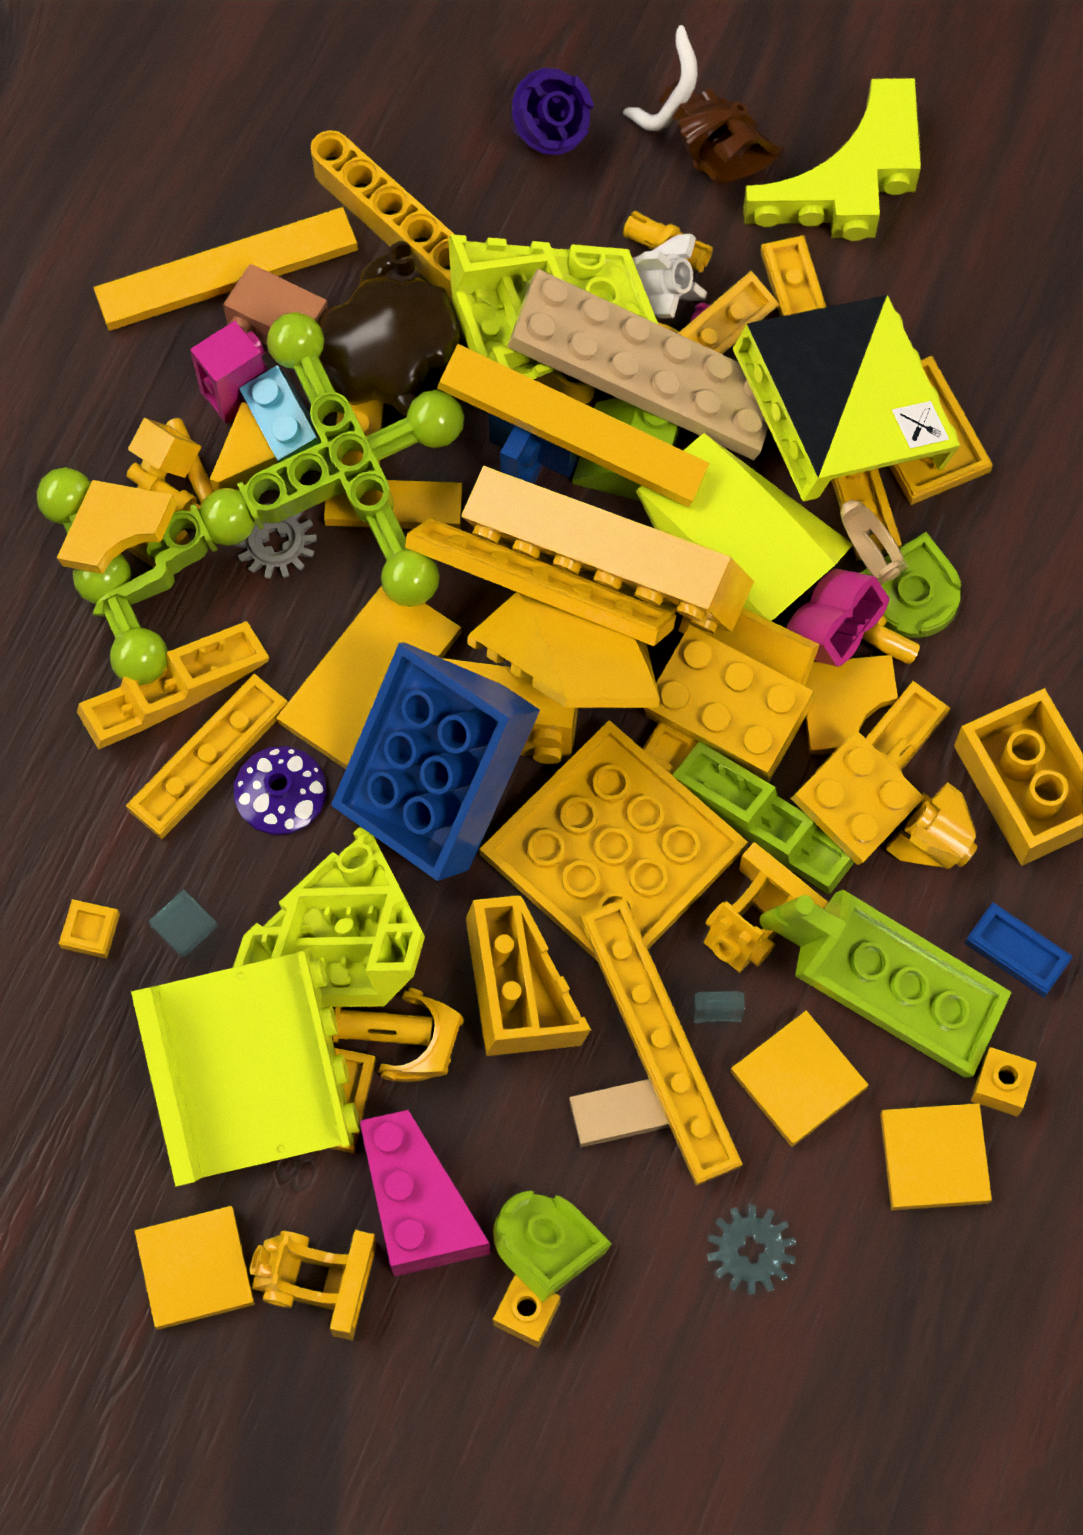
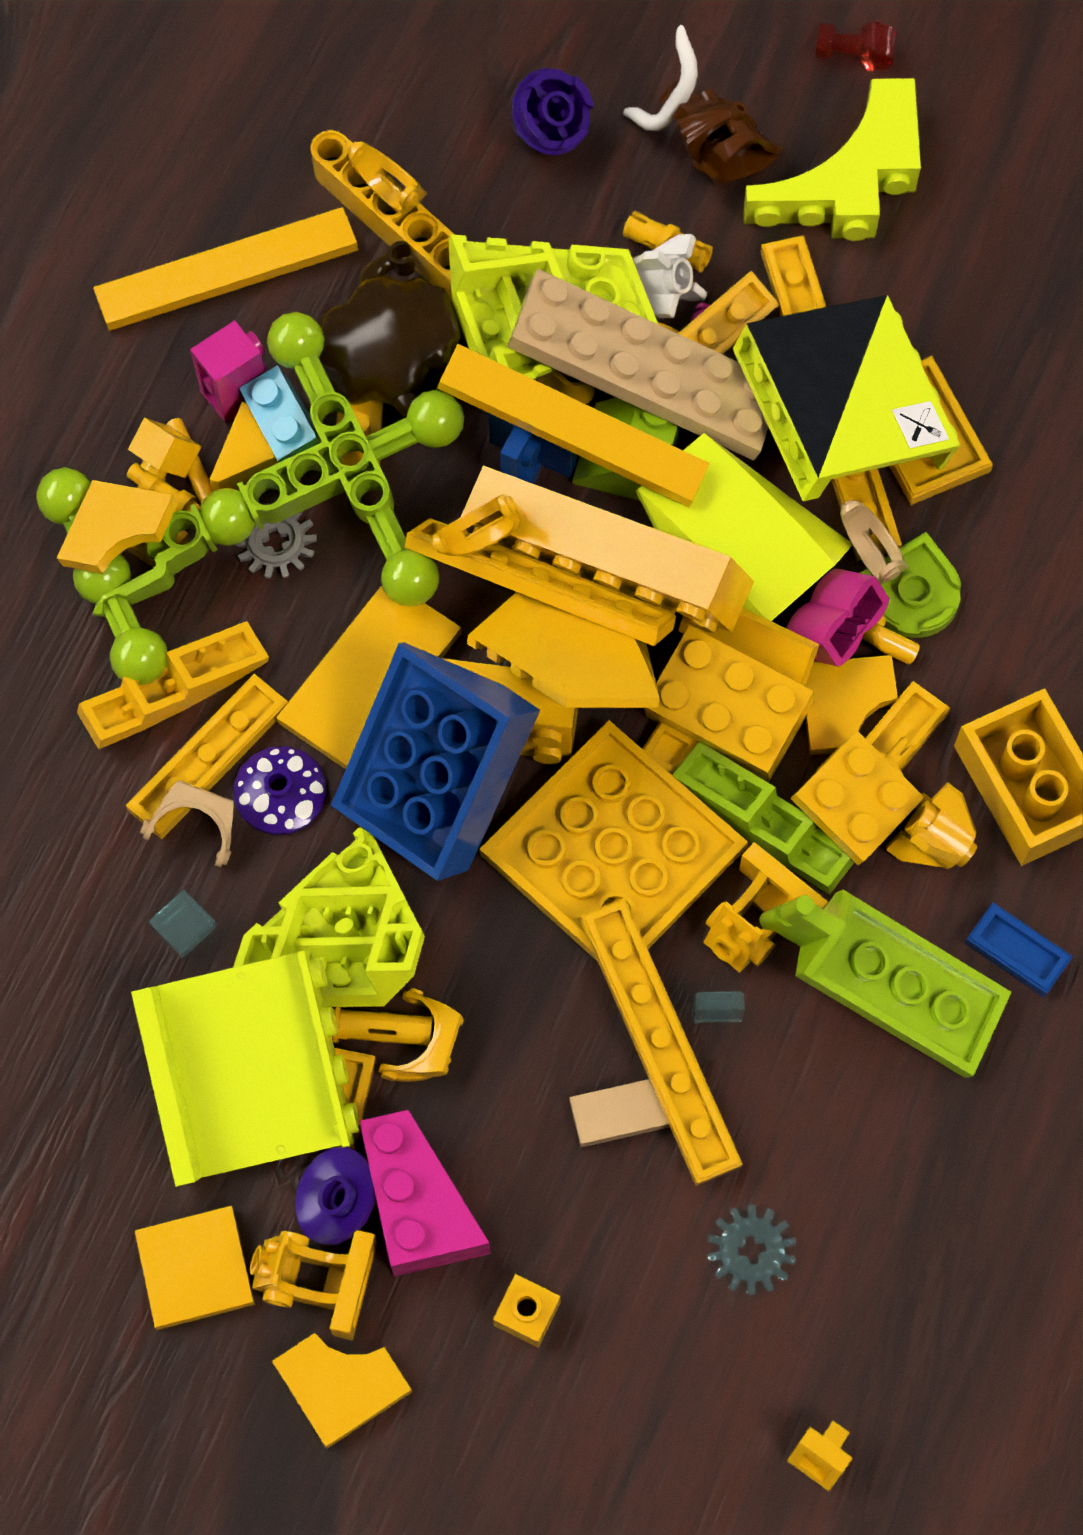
(89, 929): yellow tile -> none
(190, 796): none -> tan helmet
(264, 297): nougat brick -> none
(335, 1196): none -> dark purple dish
(340, 1389): none -> yellow tile
(372, 168): none -> yellow helmet
(412, 504): yellow tile -> none
(455, 539): none -> yellow helmet
(517, 985): yellow wedge -> none
(546, 1241): lime tile -> none
(799, 1078): yellow tile -> none
(821, 1455): none -> yellow tile
(873, 44): none -> clear red leg
(935, 1157): yellow tile -> none
(999, 1096): yellow plate -> none

